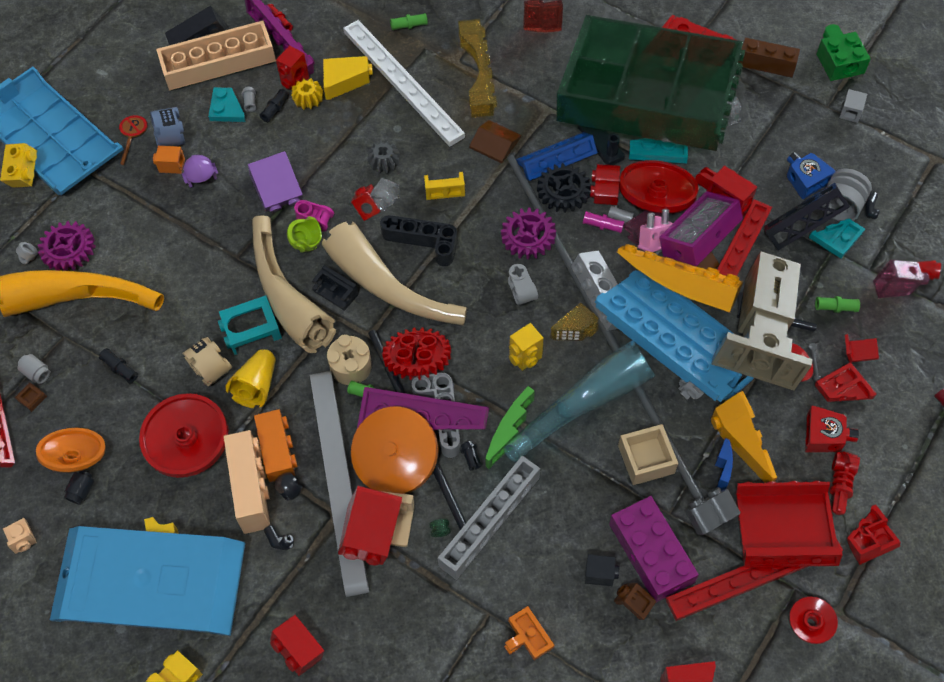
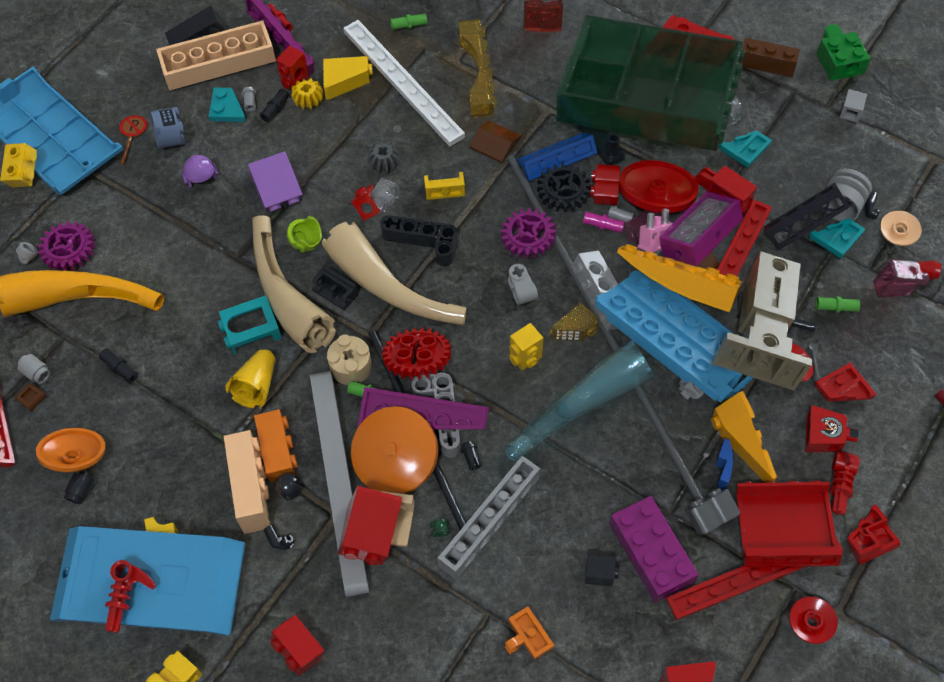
(19, 536): light nougat bracket -> none
(120, 590): none -> red piece
(169, 159): orange brick -> none
(183, 435): red dish -> none
(207, 361): tan brick -> none
(319, 212): dark pink piece -> none
(508, 426): bright green slope -> none
(635, 599): reddish brown bracket -> none
(647, 454): tan piece -> none
(657, 150): teal wing -> none
(746, 148): none -> teal wing
(808, 174): blue torso -> none
(861, 349): red bracket -> none
(903, 222): none -> light nougat dish

